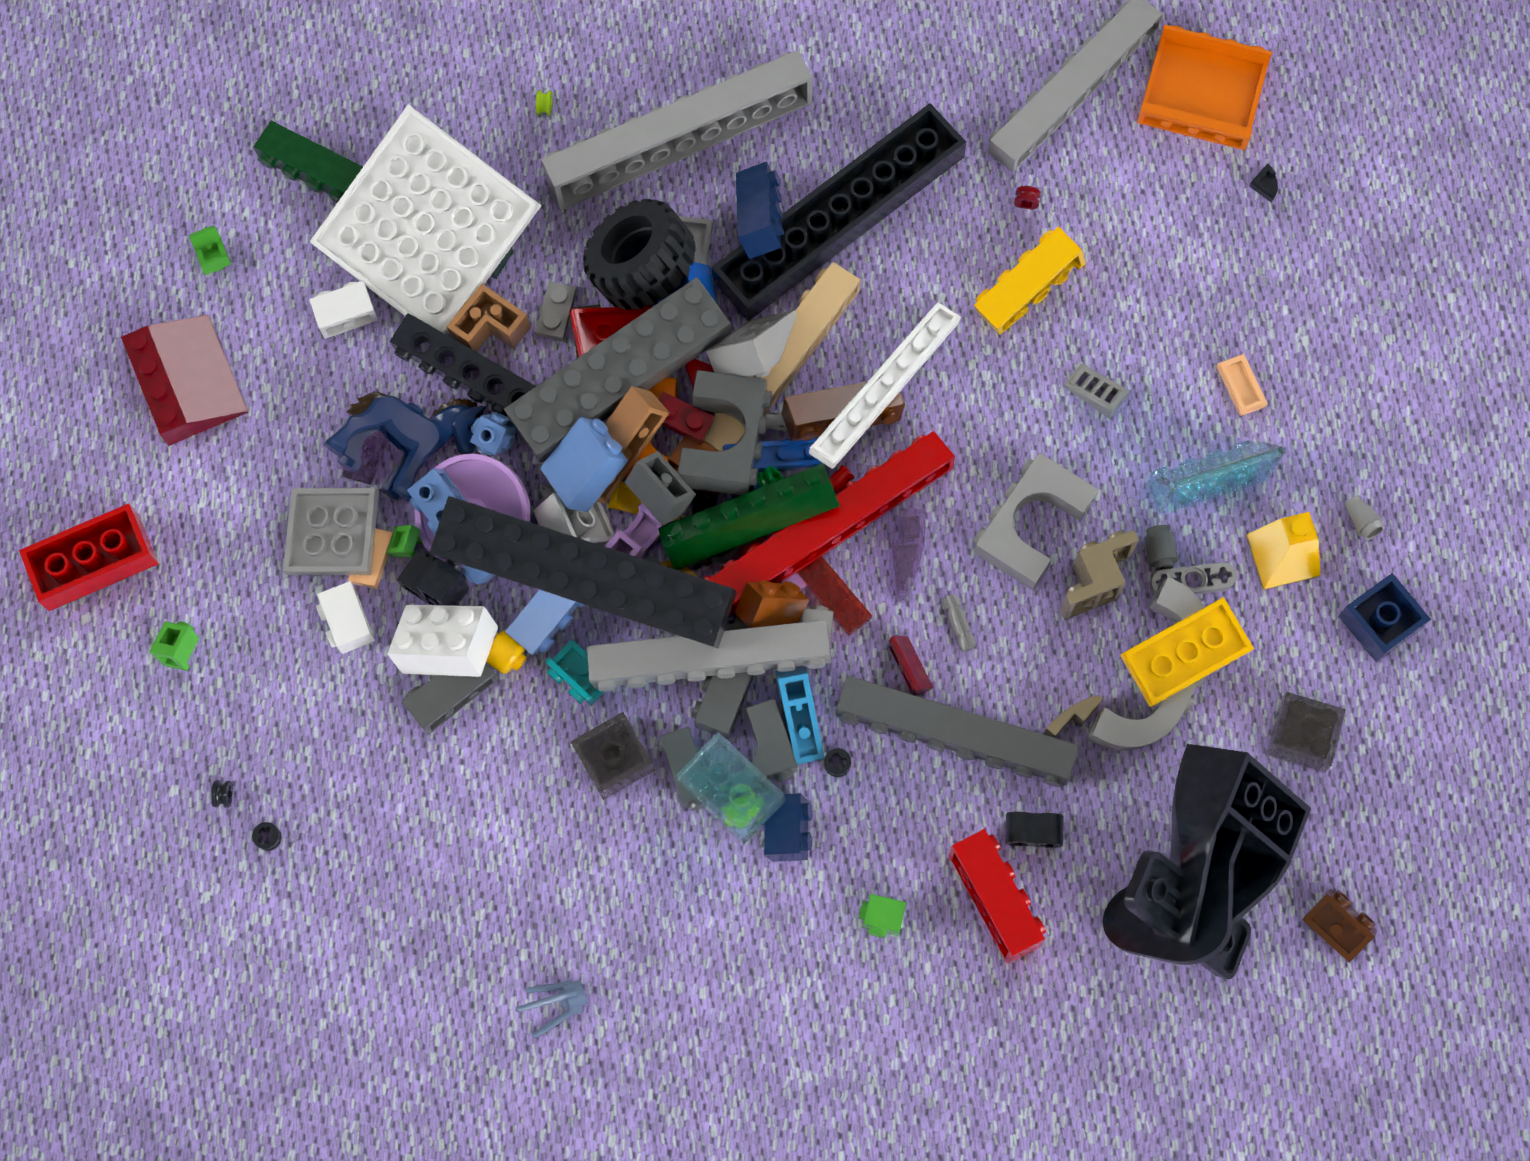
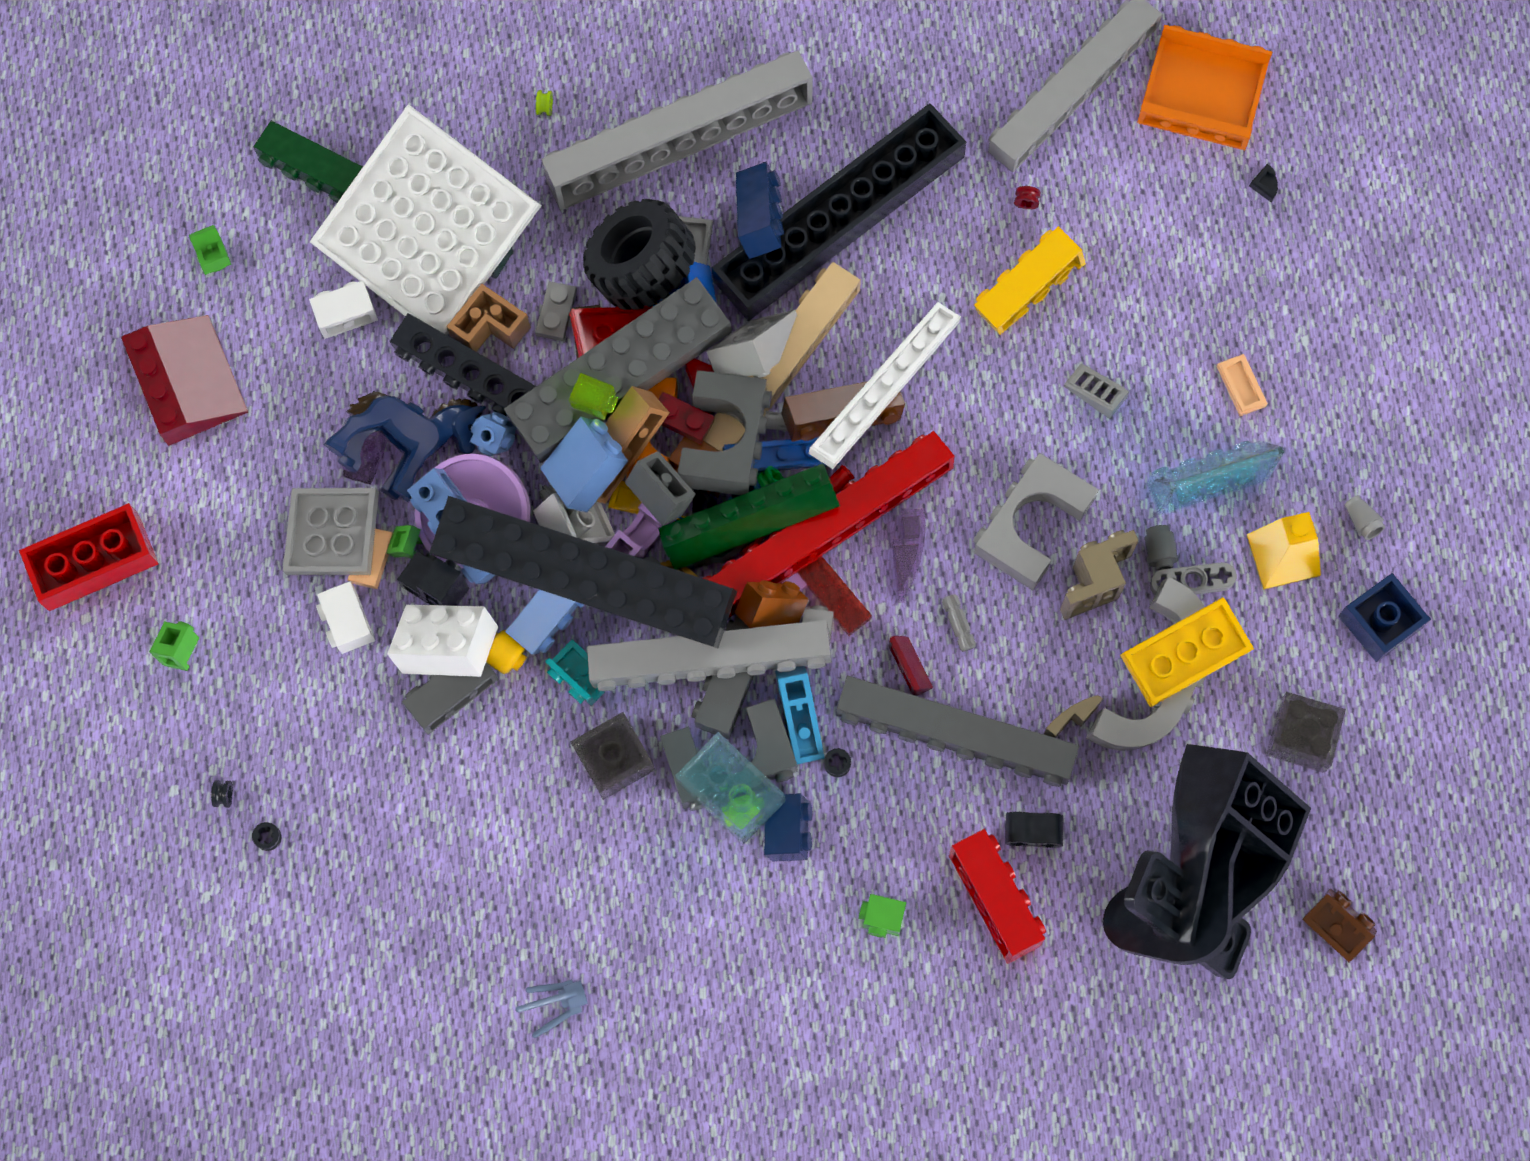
(593, 396): none -> clear neon green brick

